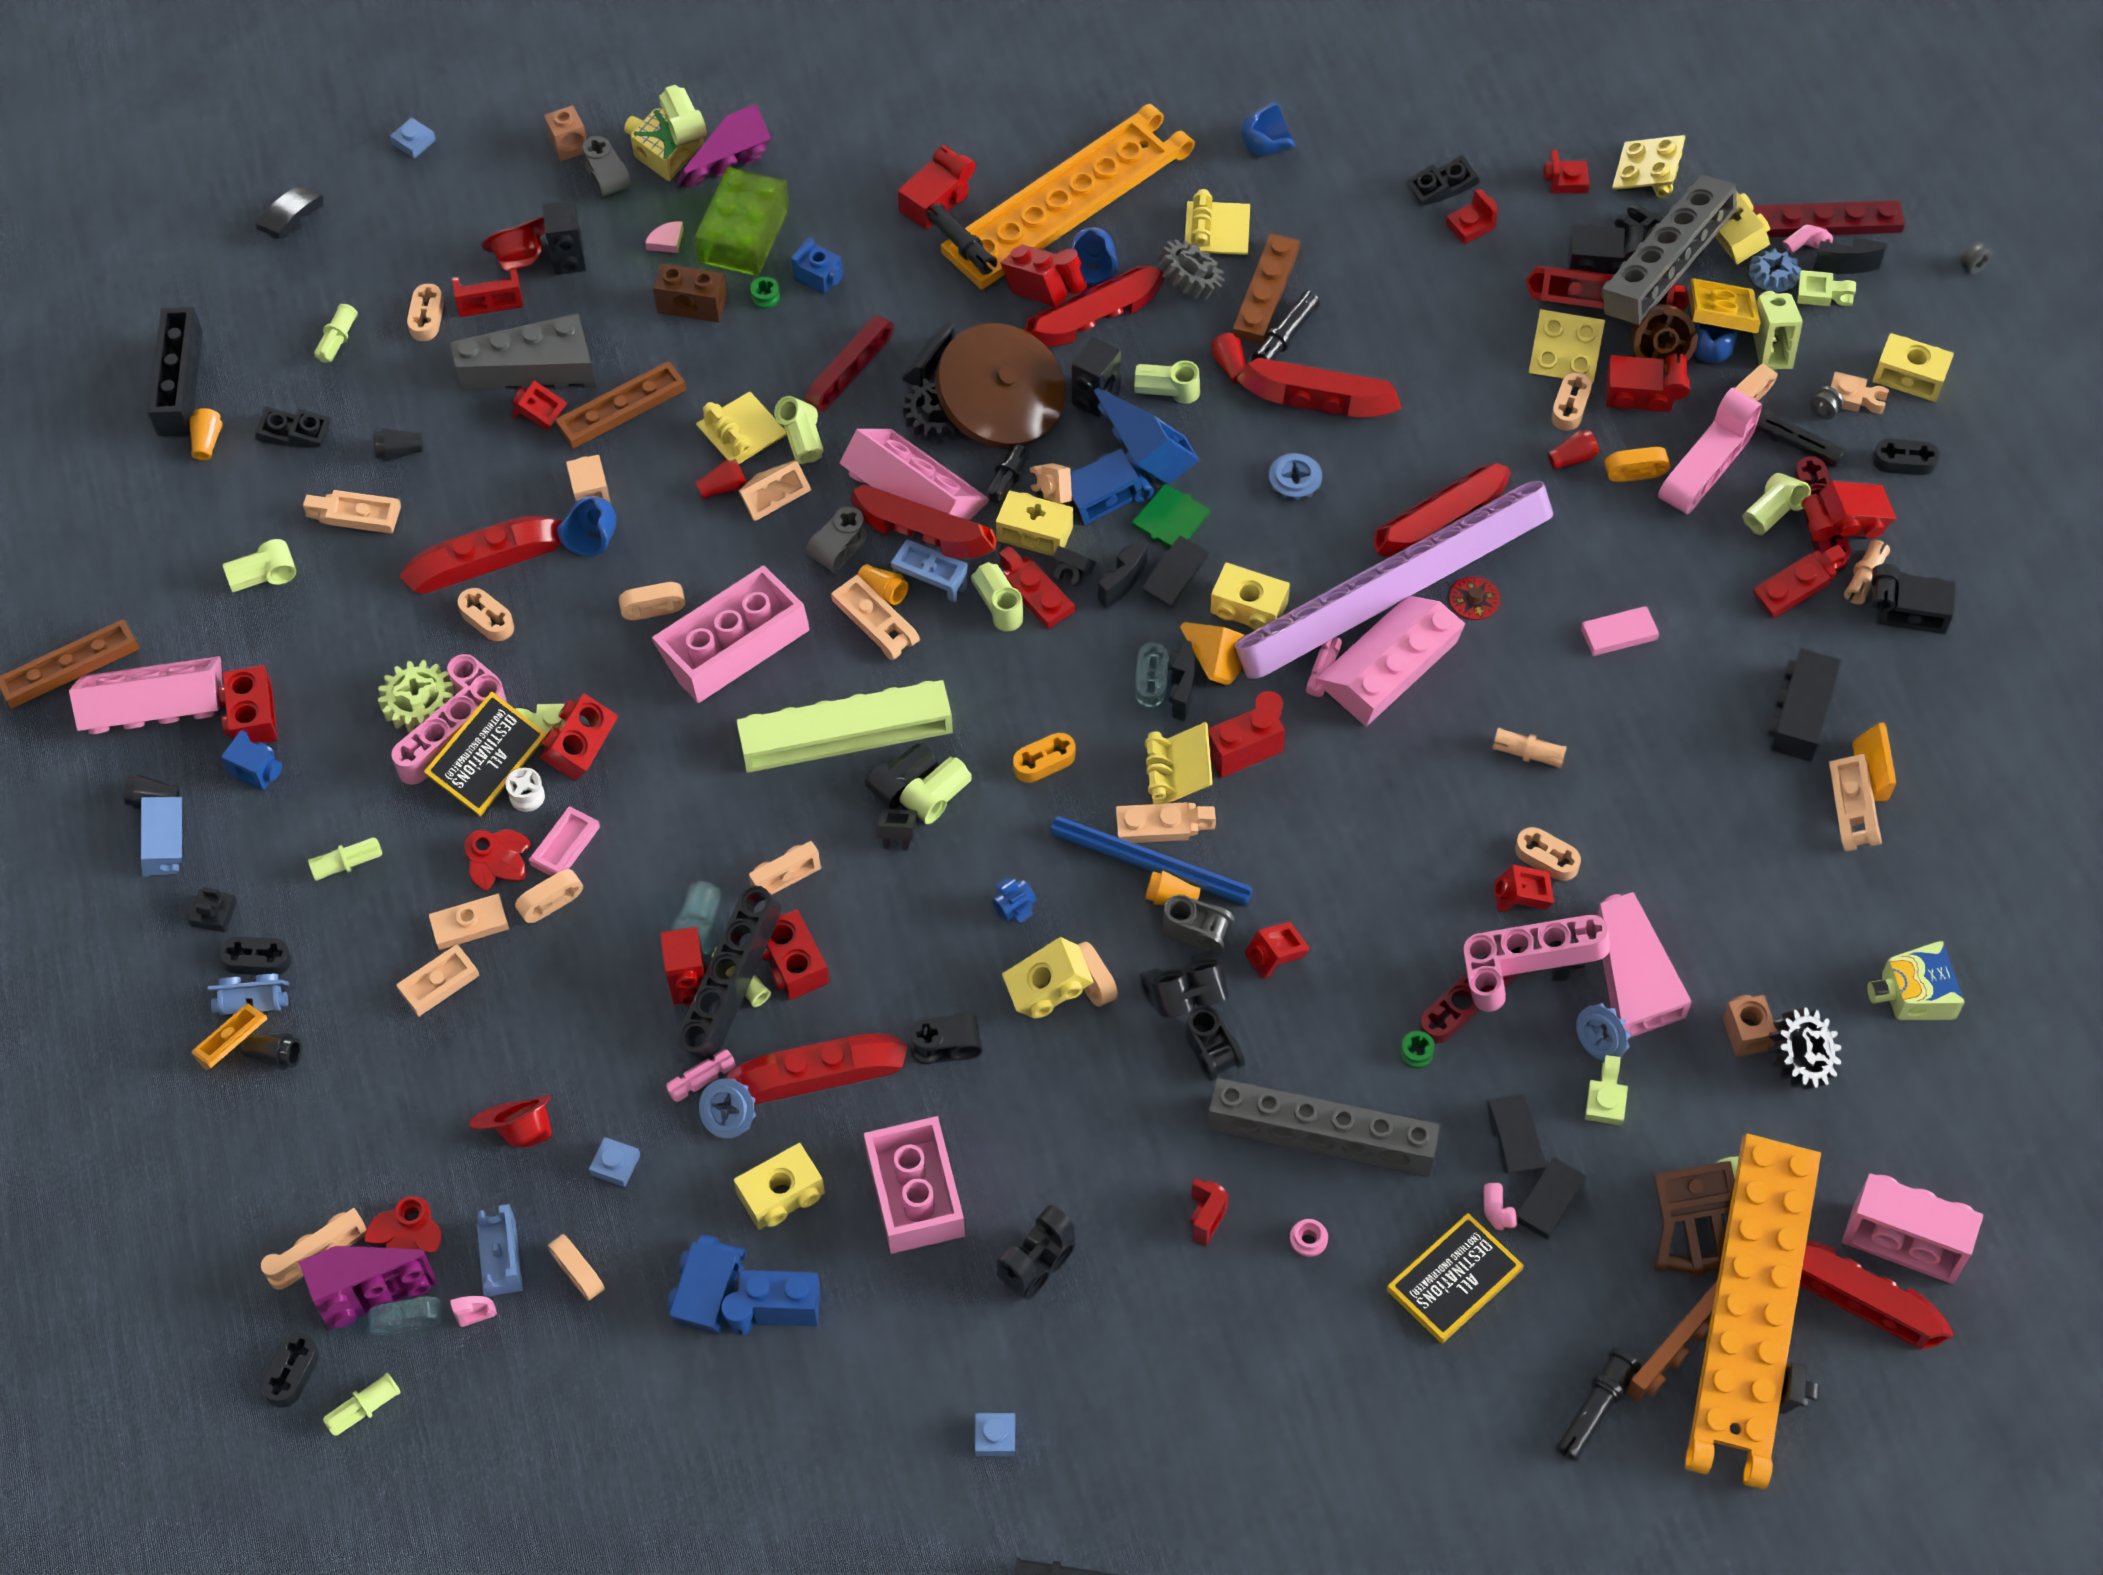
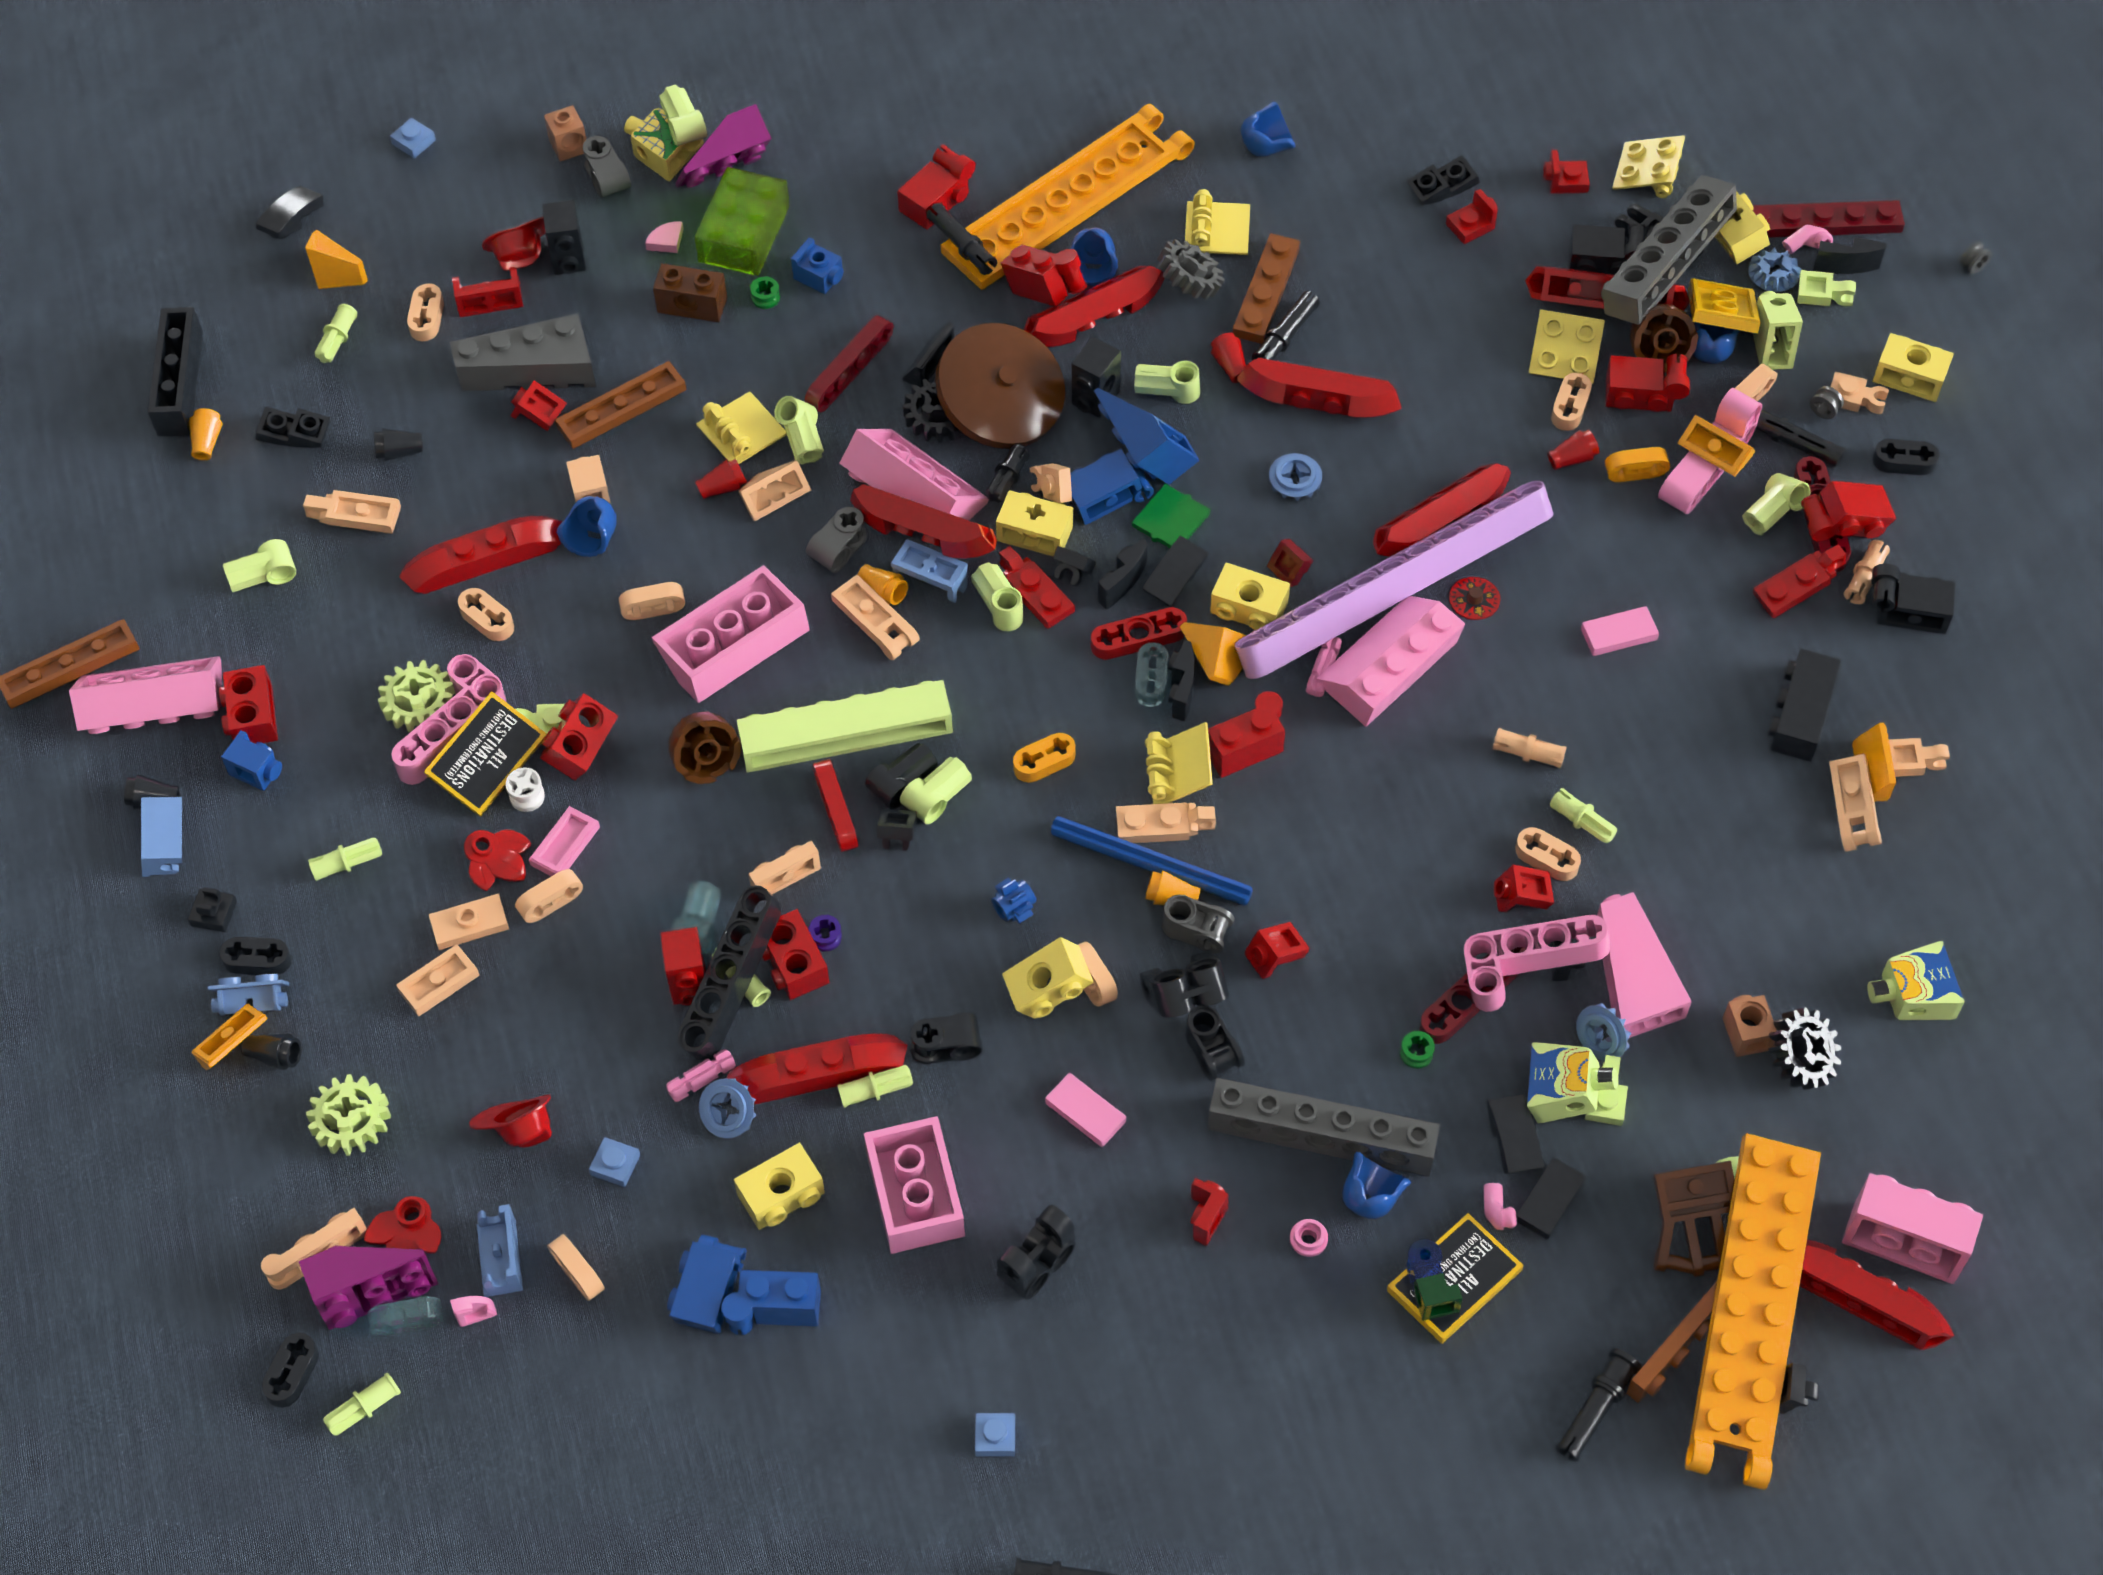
(333, 264): none -> light orange slope
(350, 1116): none -> yellowish green gear
(703, 747): none -> reddish brown cylinder
(834, 927): none -> dark purple bush
(835, 805): none -> red beam
(875, 1085): none -> yellowish green axle
(1085, 1109): none -> bright pink tile
(1131, 645): none -> red beam
(1289, 562): none -> dark red tile
(1378, 1182): none -> blue hair
(1428, 1281): none -> leg
(1565, 1081): none -> torso
(1583, 816): none -> yellowish green axle
(1716, 446): none -> light orange slope
(1912, 759): none -> light nougat plate

